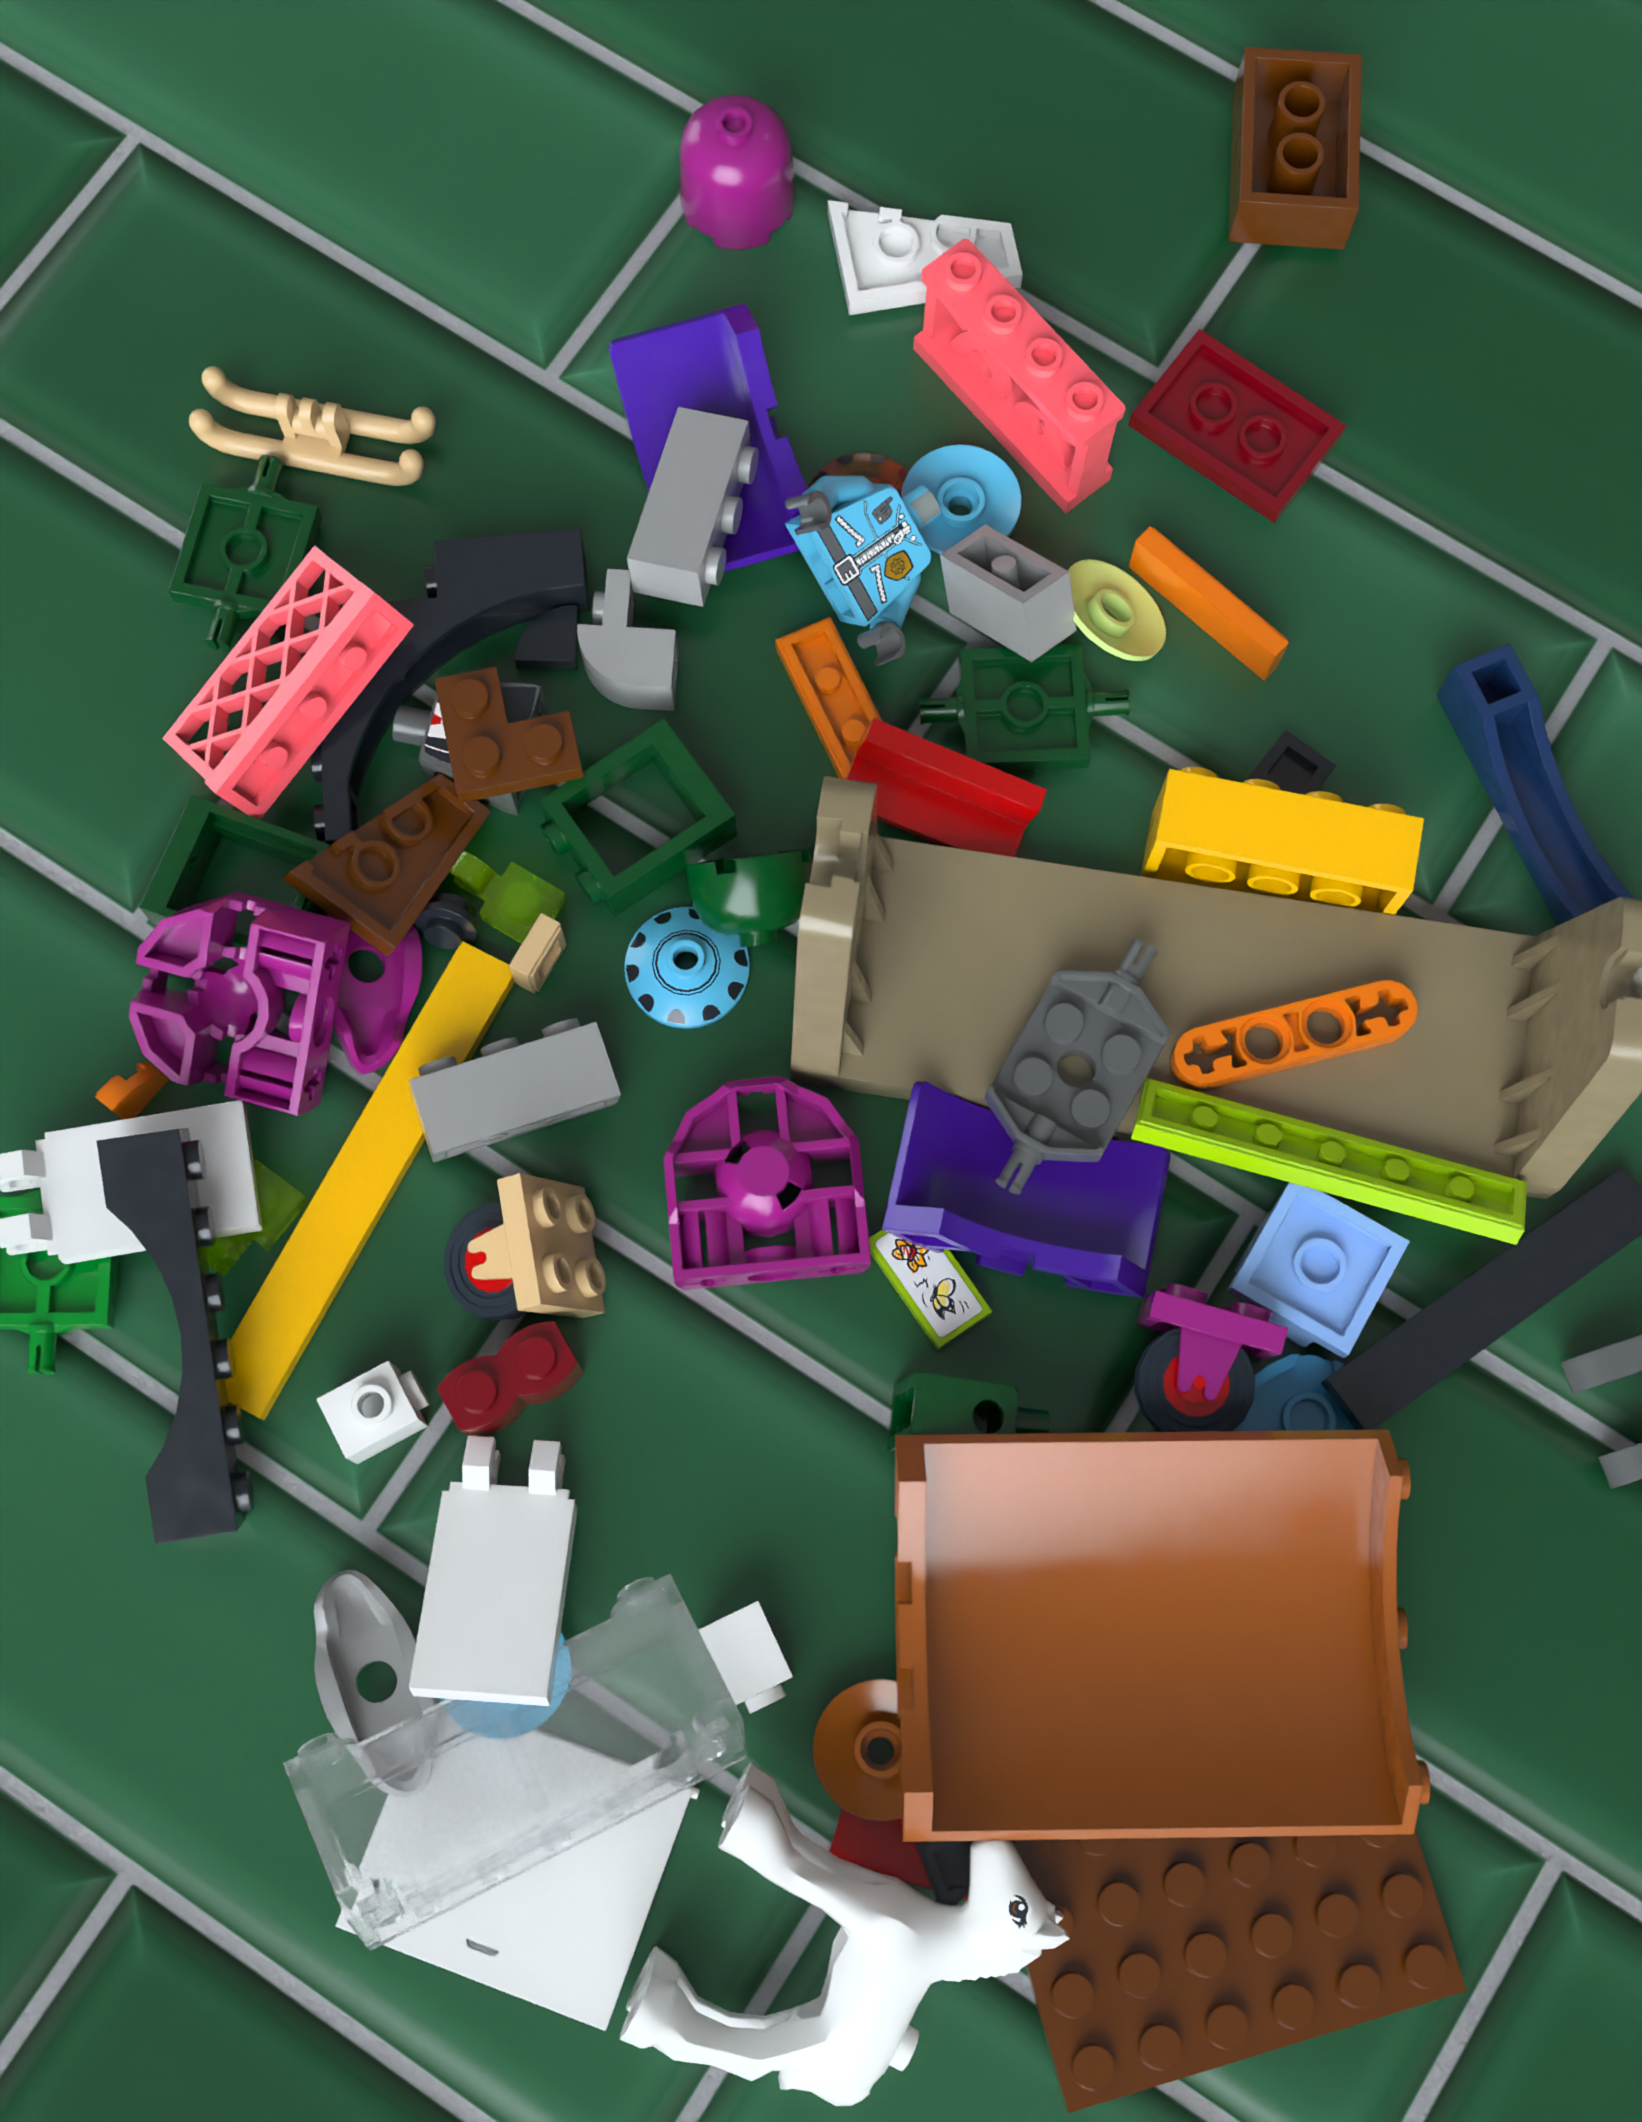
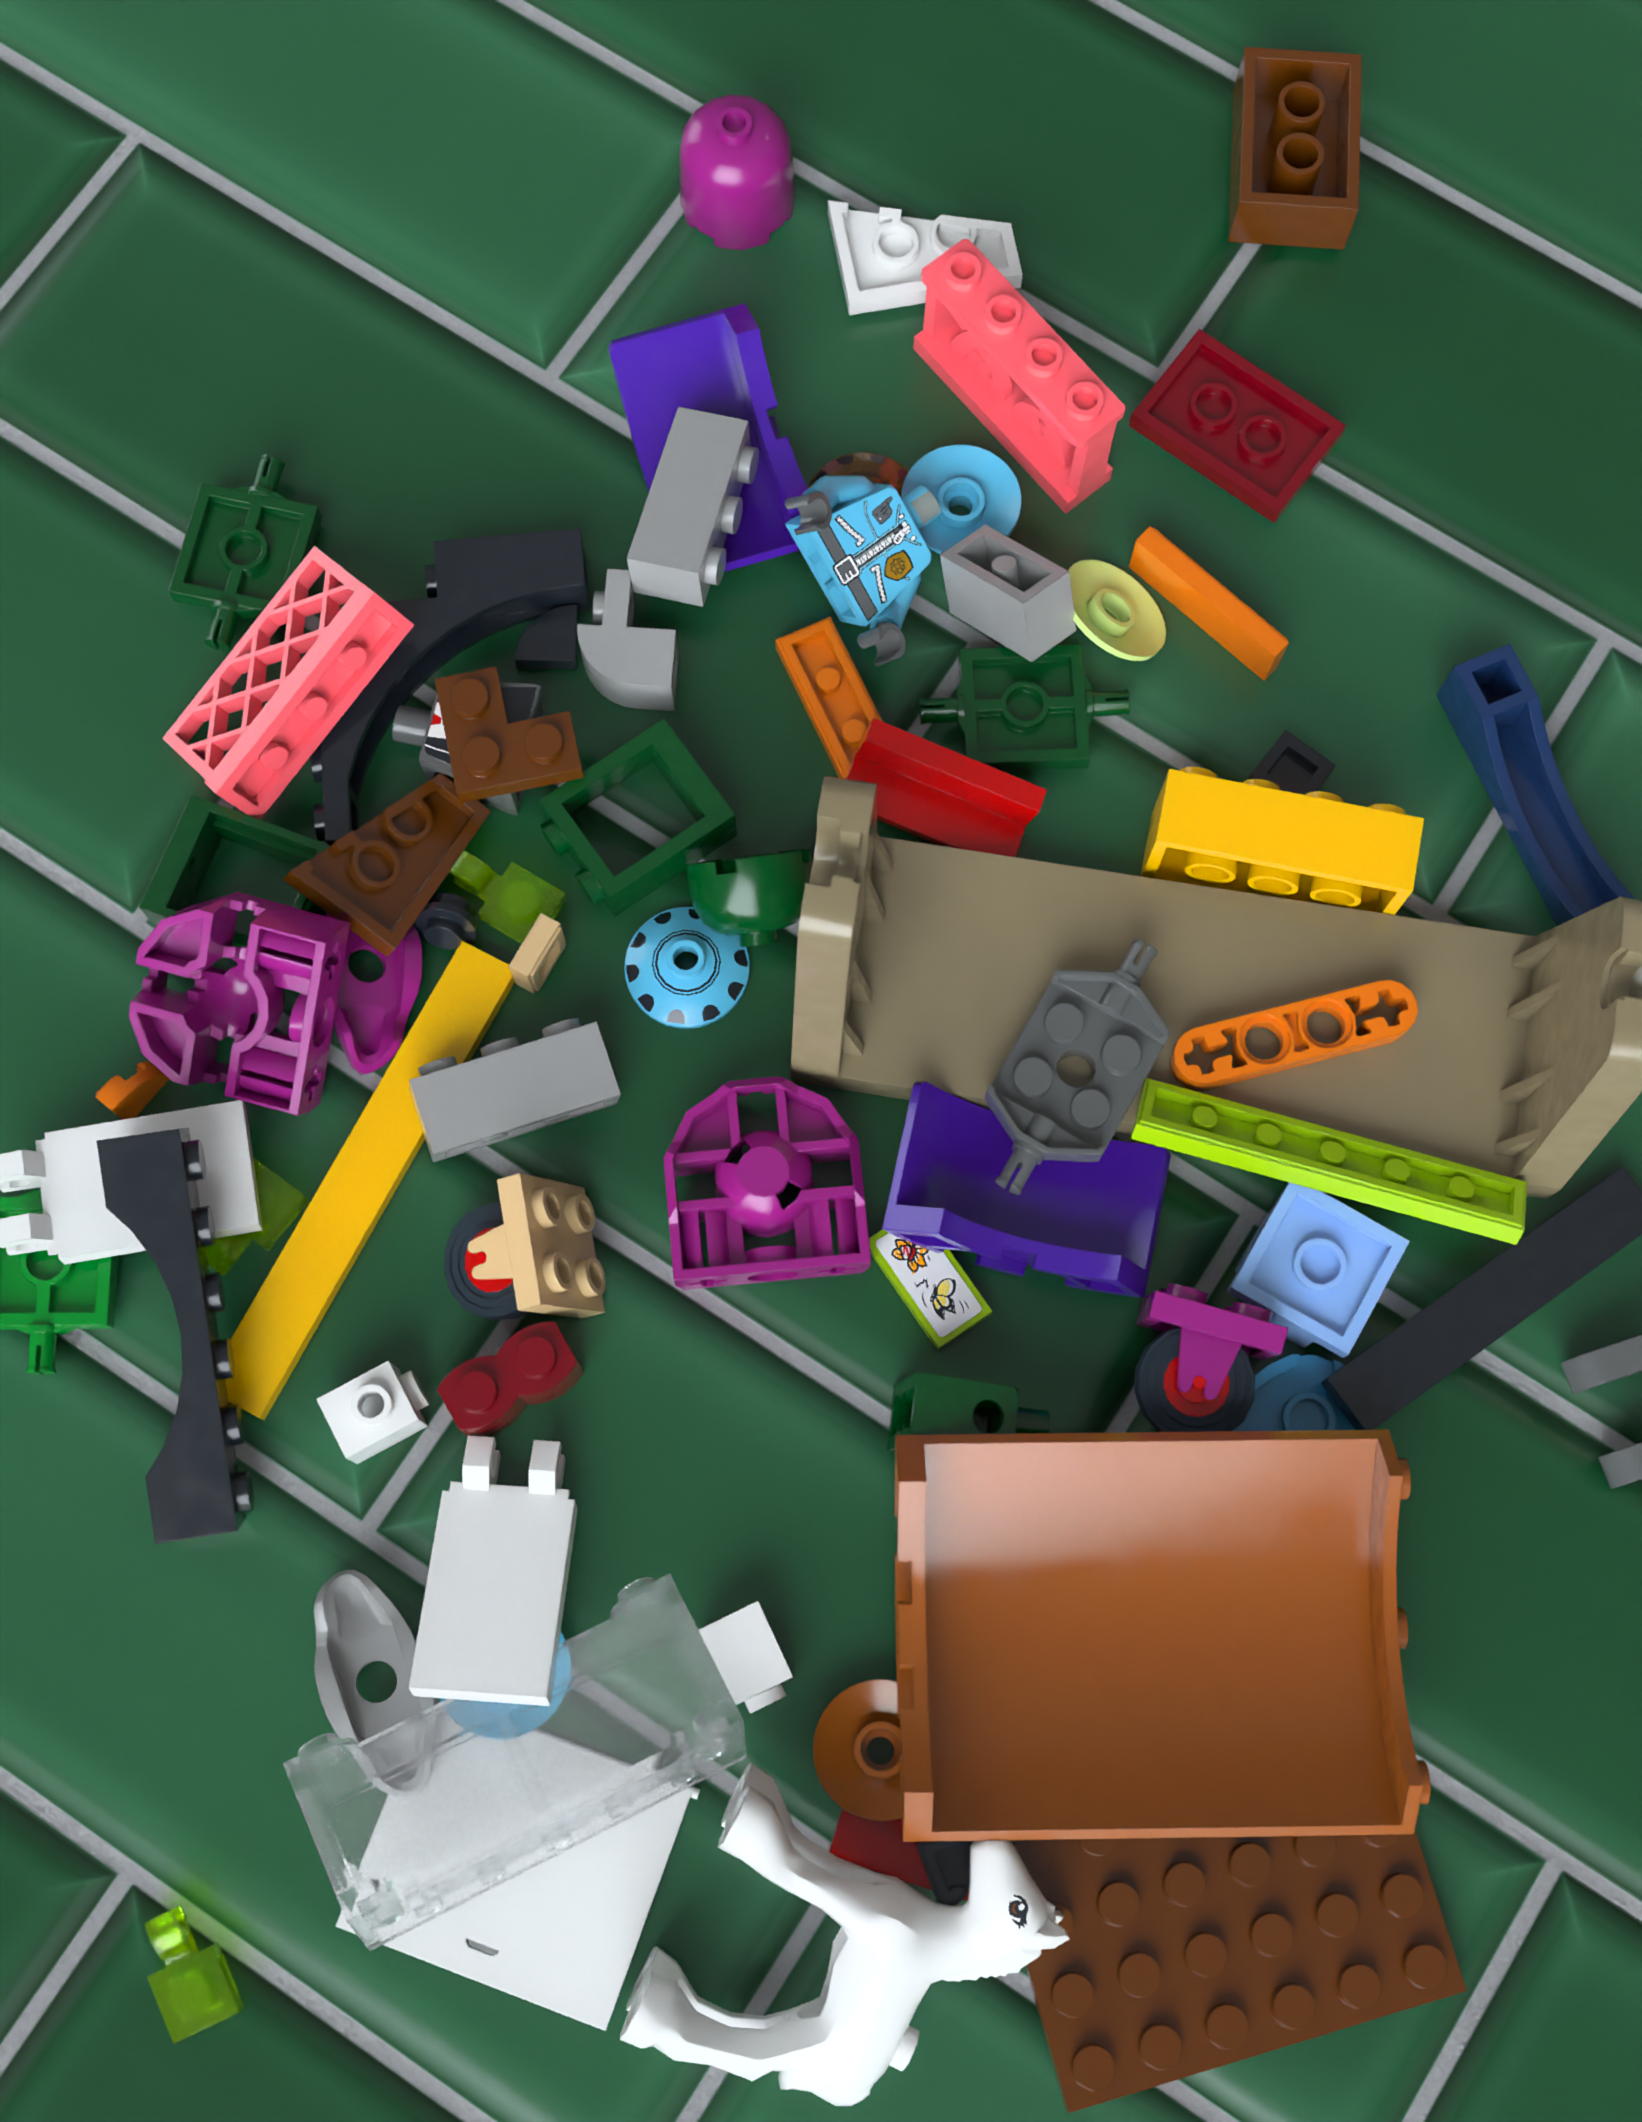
(195, 1984): none -> clear neon green plate
(313, 433): tan piece -> none

